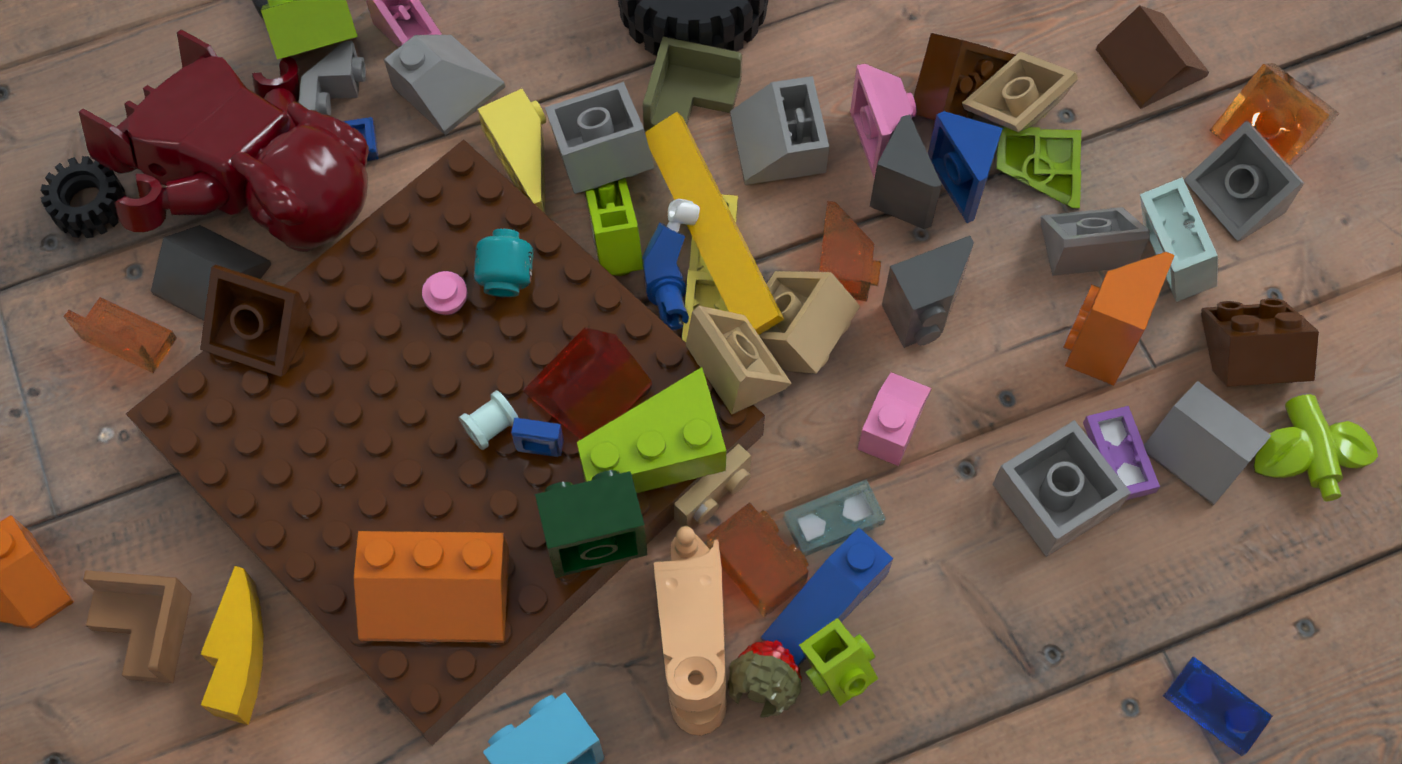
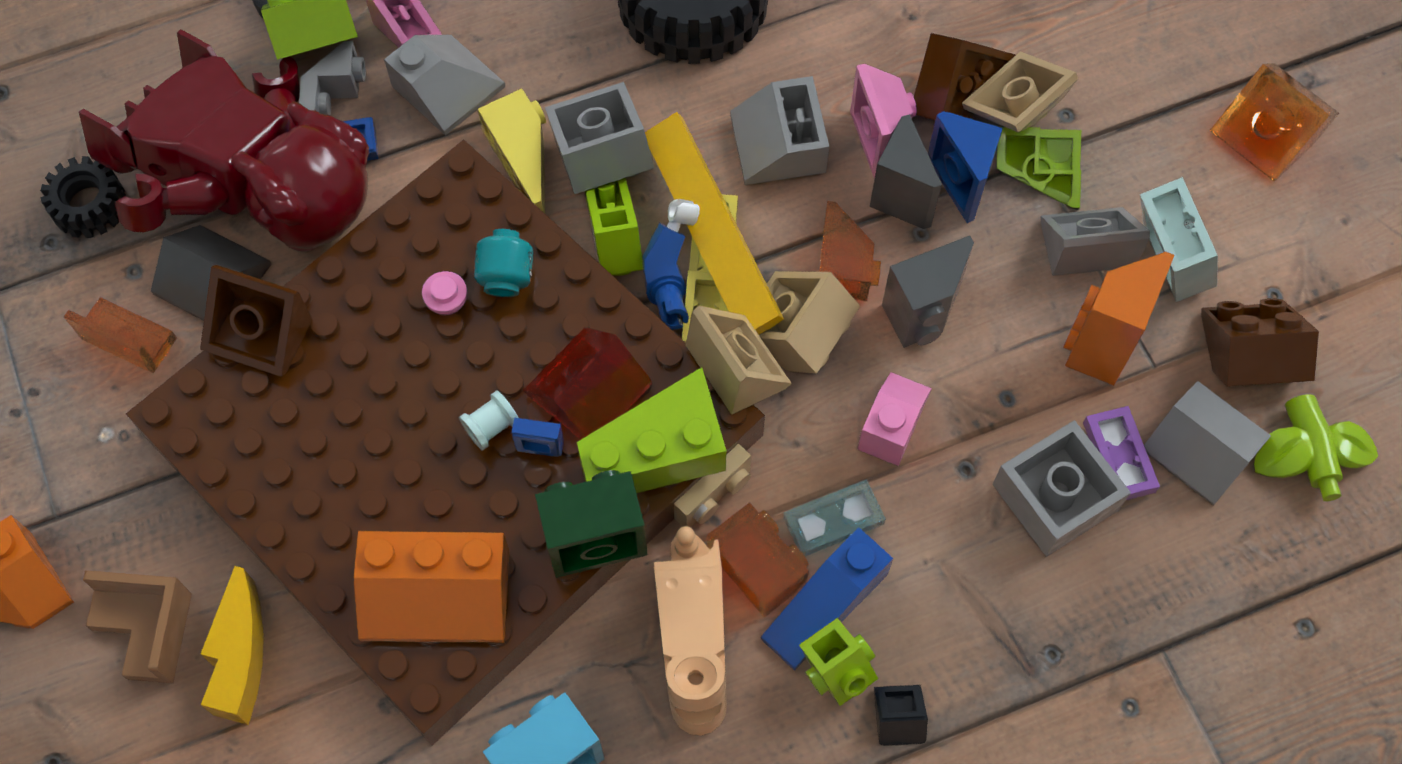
(688, 77): olive panel -> none
(767, 674): olive piece -> none
(900, 715): none -> black slope
(1150, 57): reddish brown slope -> none
(1217, 706): clear blue piece -> none
(1245, 182): light grey slope -> none

